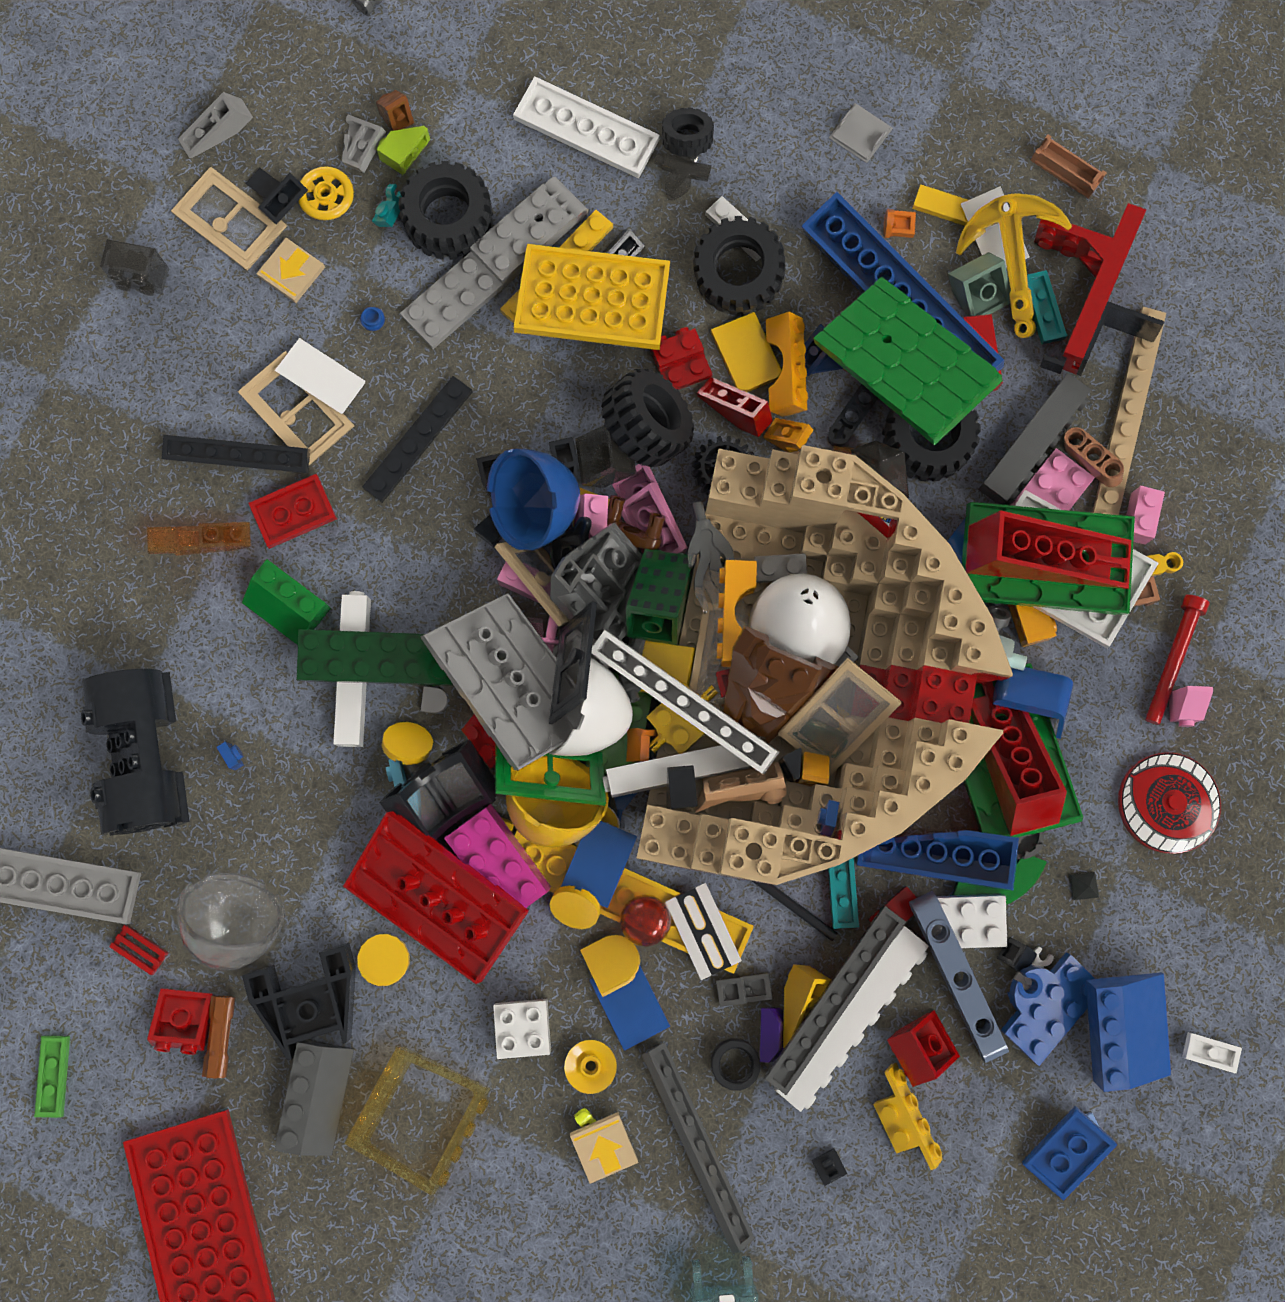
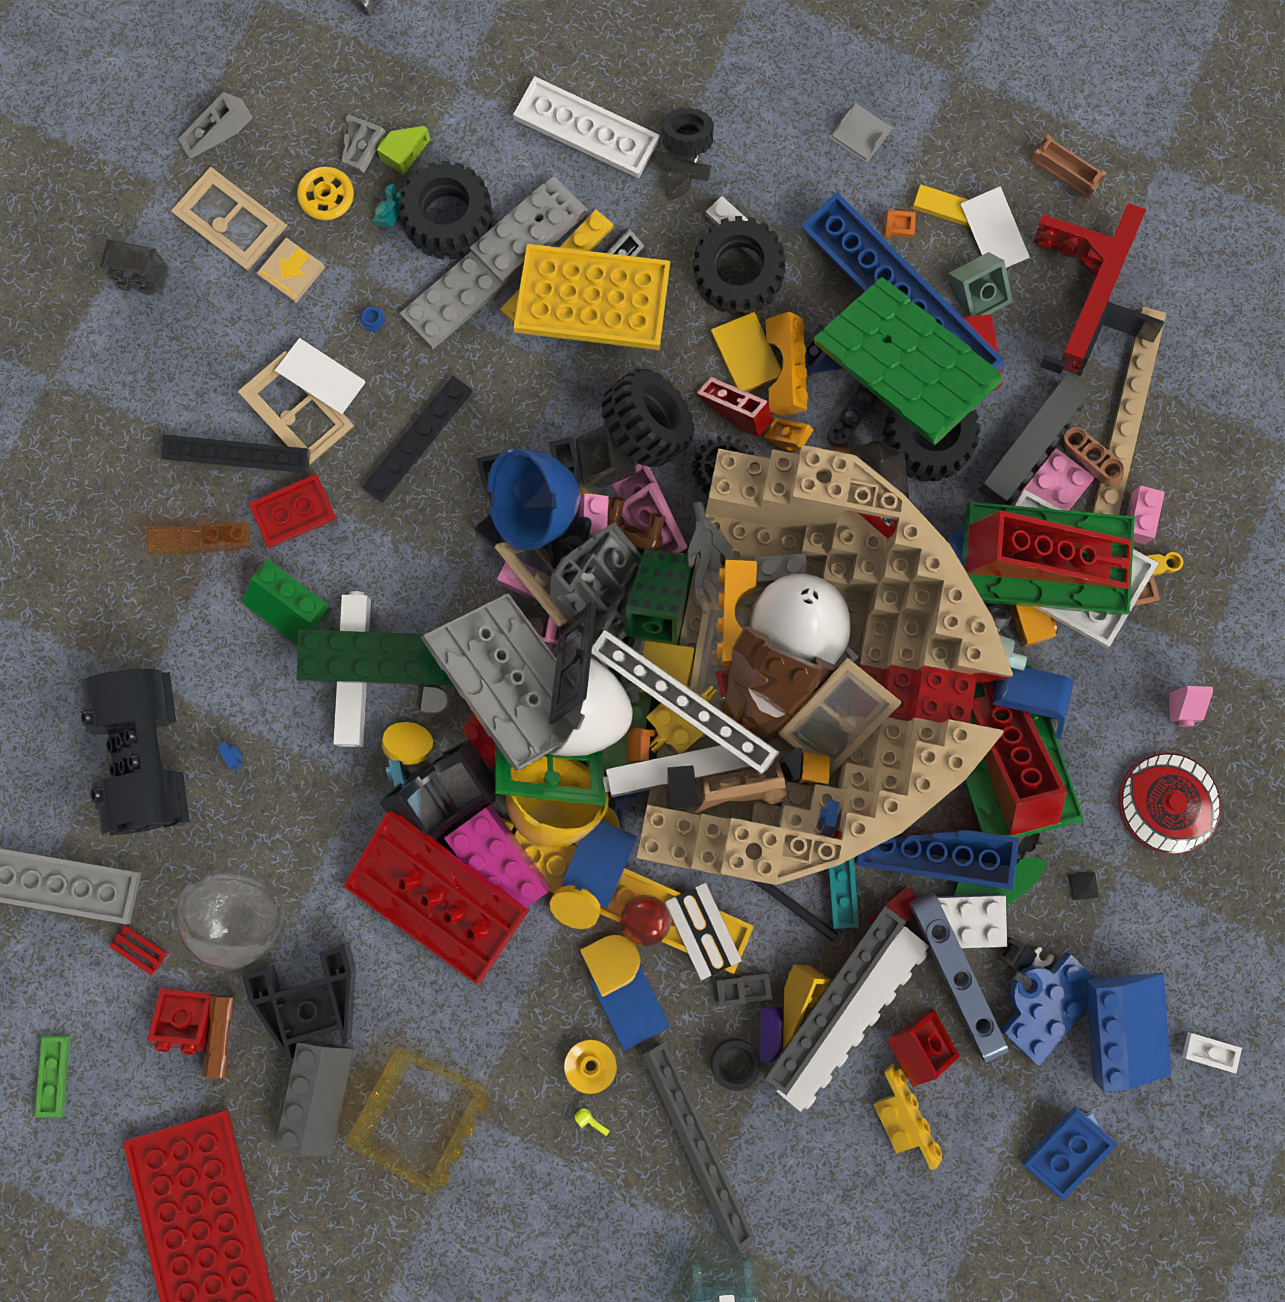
(262, 183): black piece -> none
(282, 198): black slope -> none
(383, 959): yellow tile -> none
(395, 110): dark orange slope -> none
(522, 1028): white brick -> none
(603, 1147): tan tile -> none
(682, 359): red plate -> none
(829, 1167): black tile -> none
(1013, 244): yellow piece -> none
(1045, 307): teal plate -> none
(1194, 607): red piece -> none

